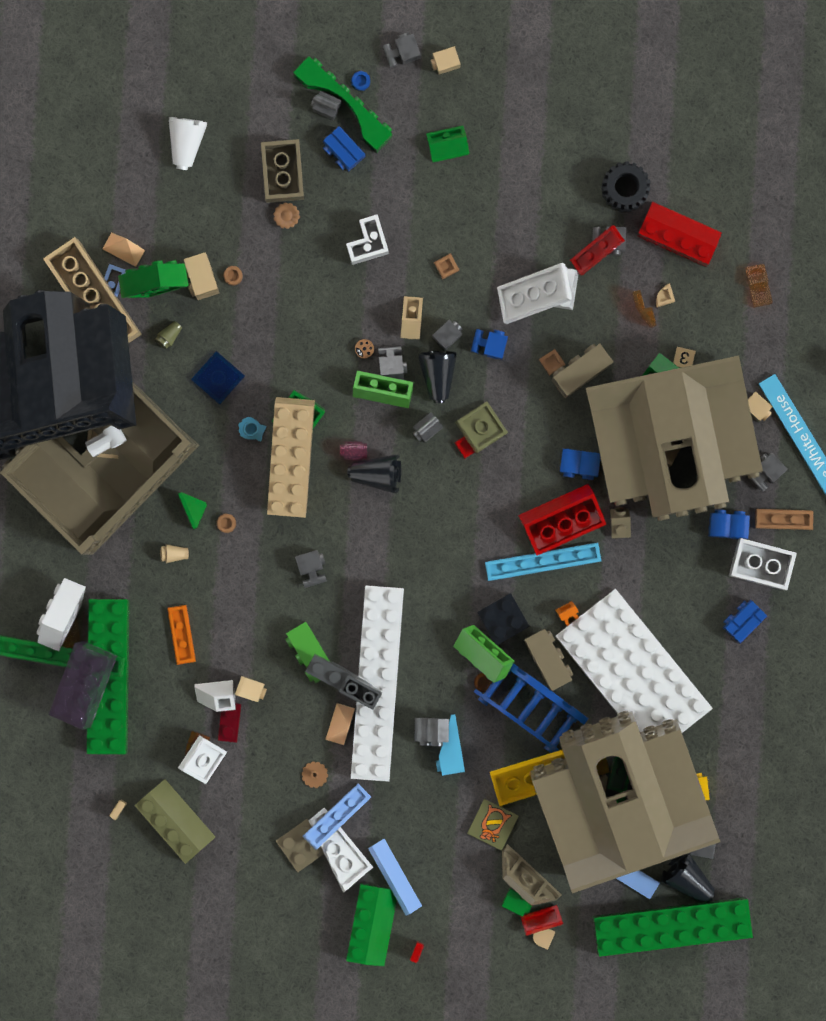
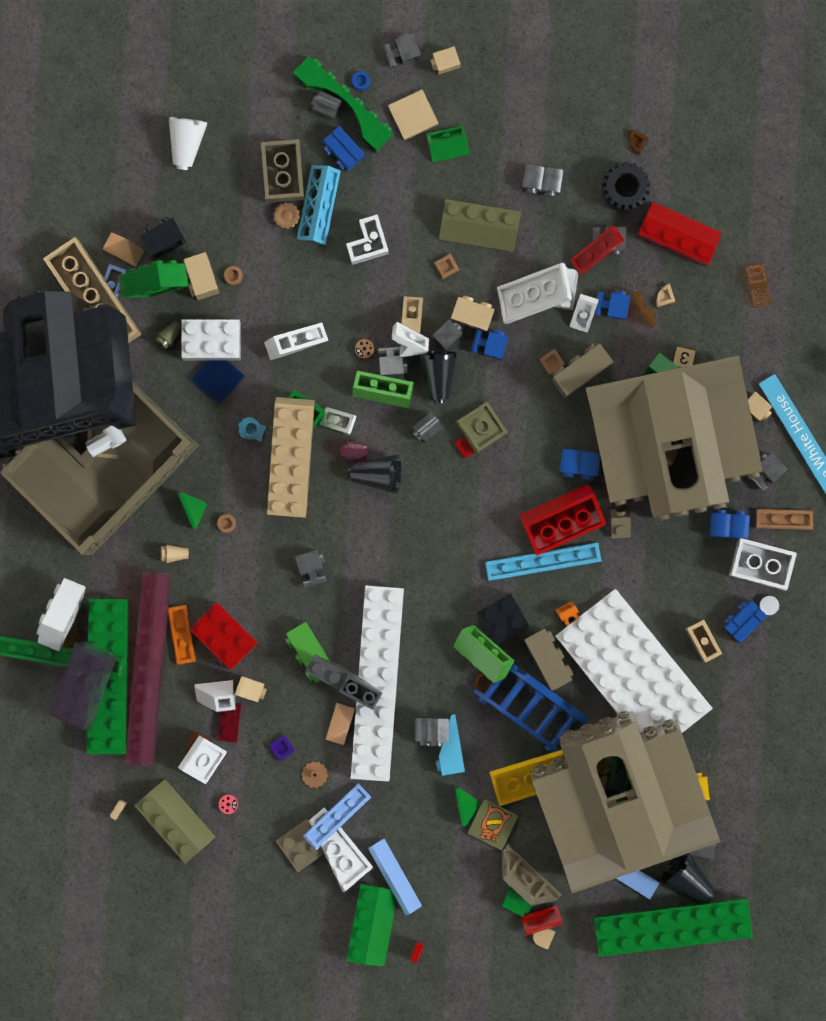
(148, 669): none -> clear pink brick
(162, 238): none -> black brick
(211, 340): none -> white brick
(223, 636): none -> red brick
(228, 804): none -> coral tile
(281, 747): none -> dark purple tile
(295, 341): none -> white slope
(322, 204): none -> medium azure fence
(338, 420): none -> white slope
(411, 341): none -> white slope
(413, 114): none -> tan tile
(467, 805): none -> green slope
(472, 314): none -> tan brick
(479, 225): none -> olive slope
(542, 180): none -> flat silver brick
(584, 313): none -> white slope
(616, 306): none -> blue brick
(637, 141): none -> reddish brown tile
(703, 641): none -> tan brick
(769, 605): none -> white tile

